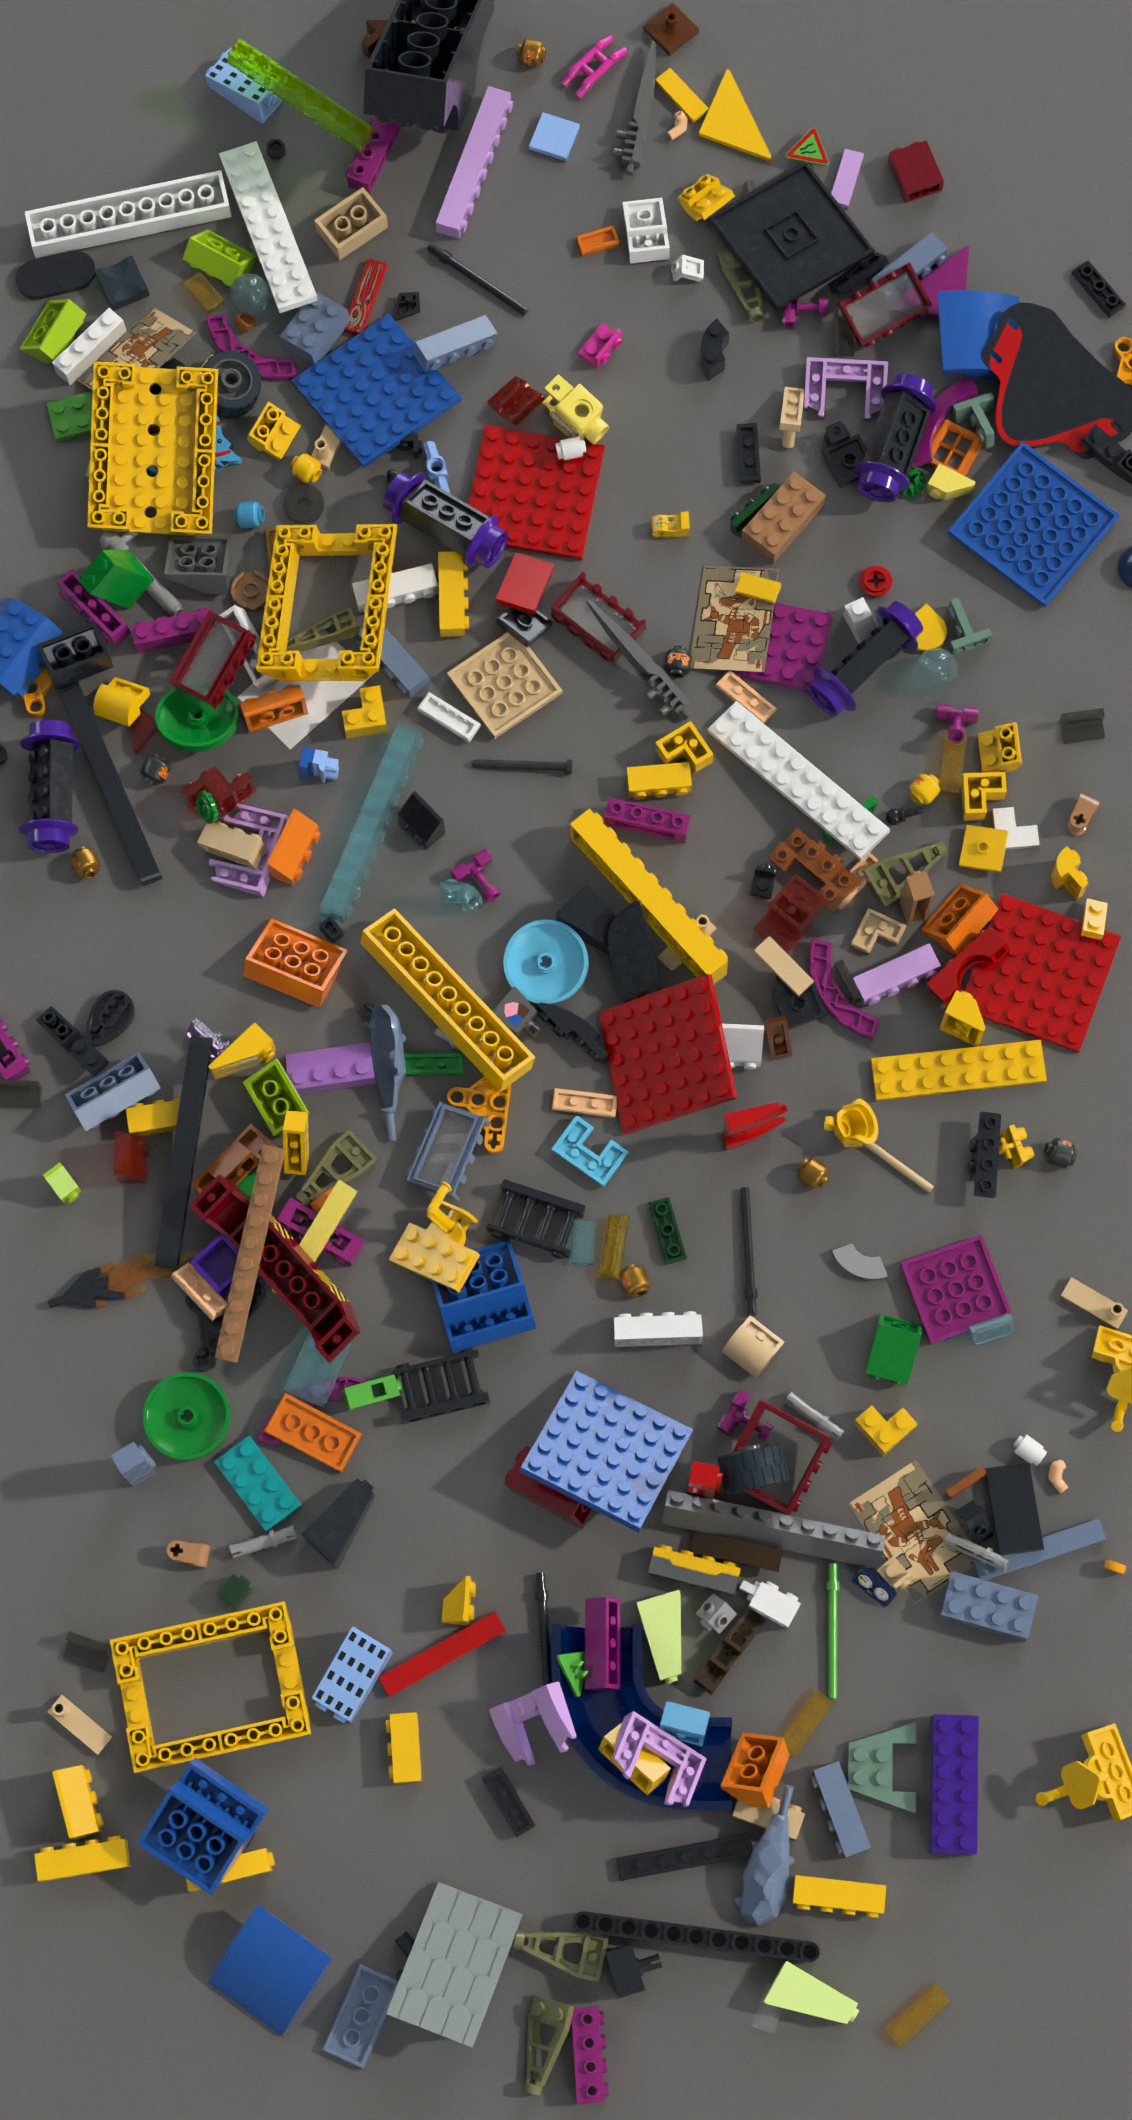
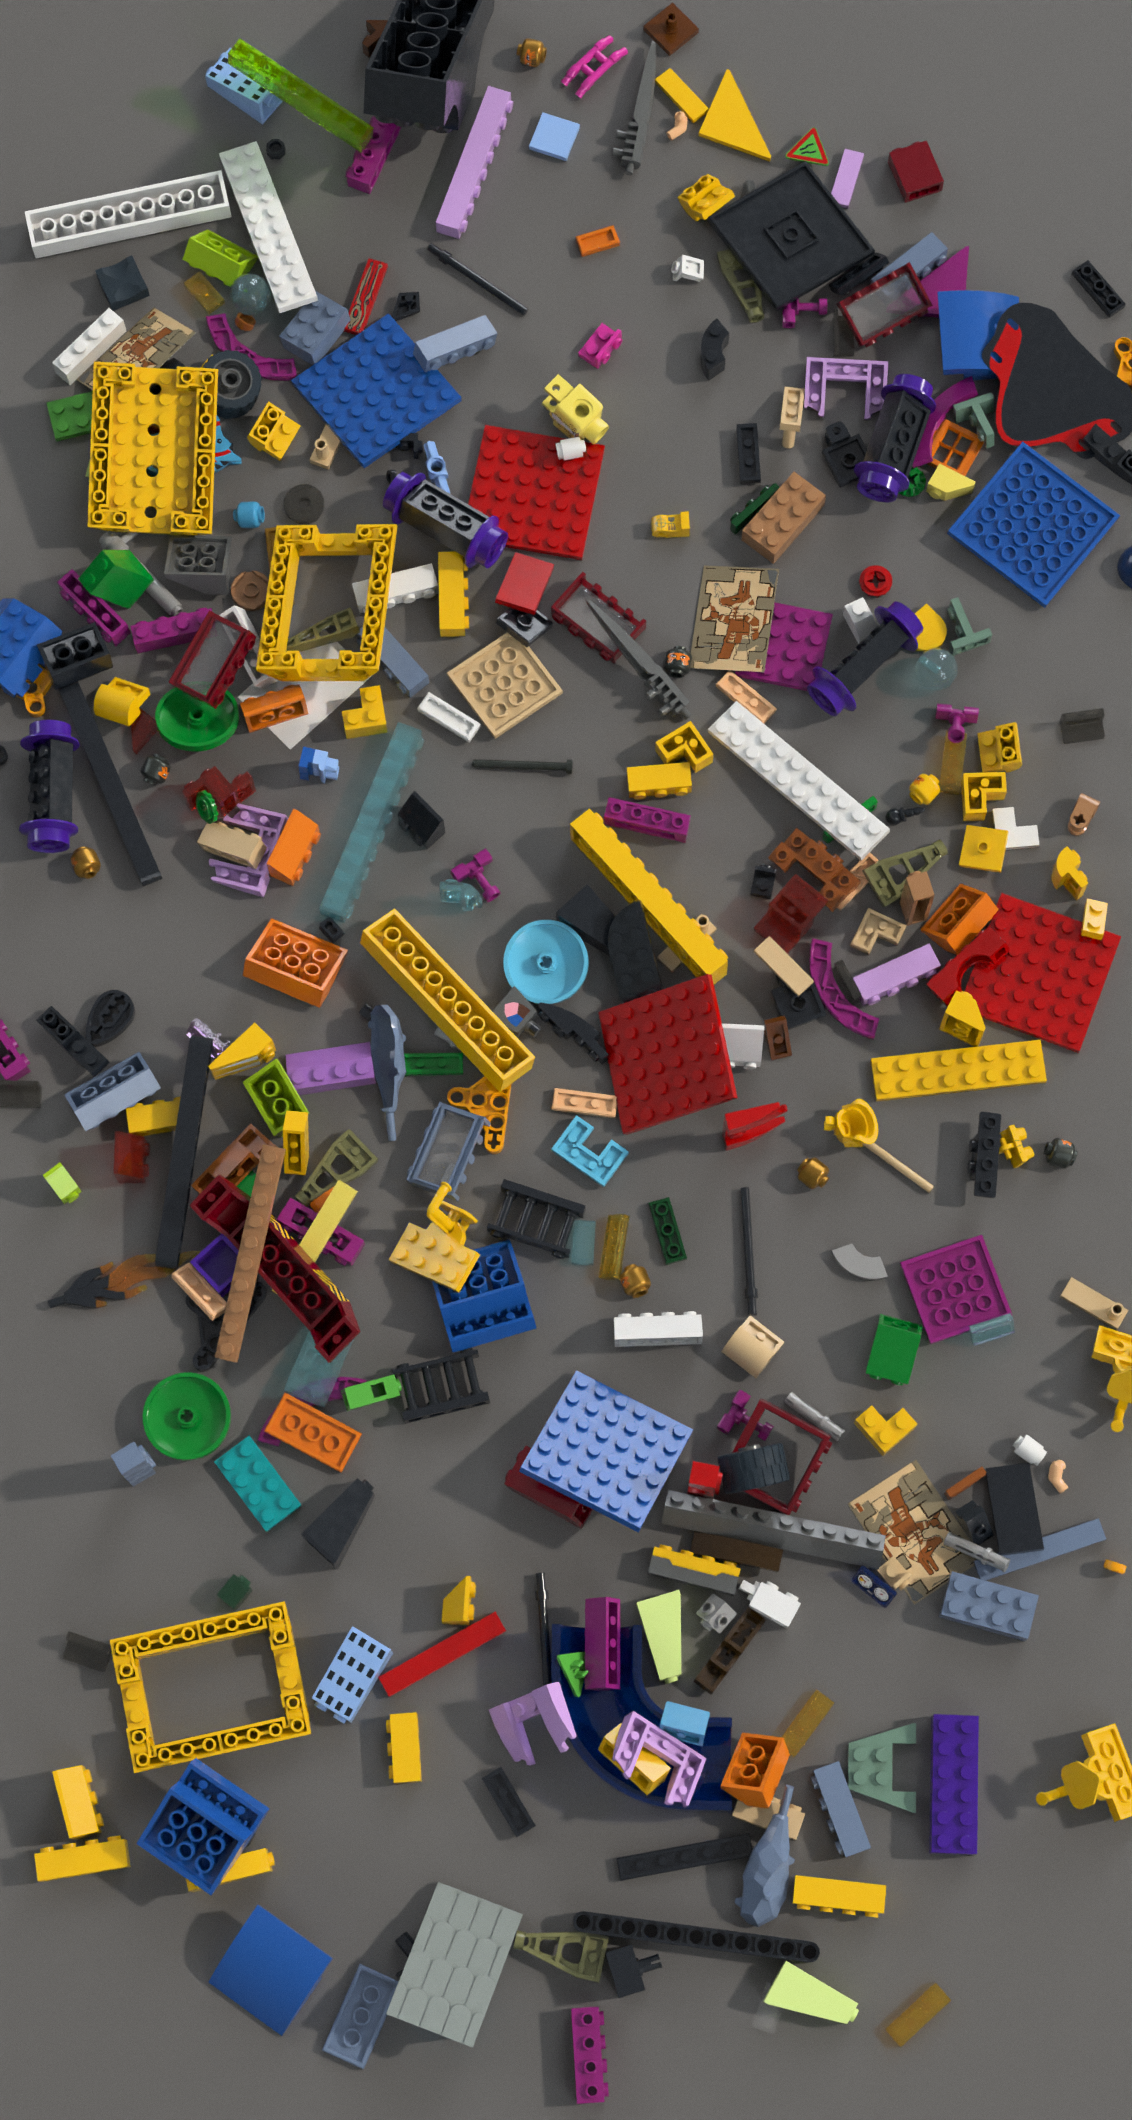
(53, 330): lime slope -> none
(55, 275): black tile -> none
(80, 1724): tan piece -> none
(193, 1553): medium nougat piece -> none
(273, 1538): light grey pin -> none
(306, 468): yellow head -> none
(351, 223): tan brick -> none
(515, 400): clear red slope -> none
(552, 2013): olive plate -> none
(646, 230): white slope -> none
(758, 588): yellow tile -> none
(832, 1587): bright green bar -> none

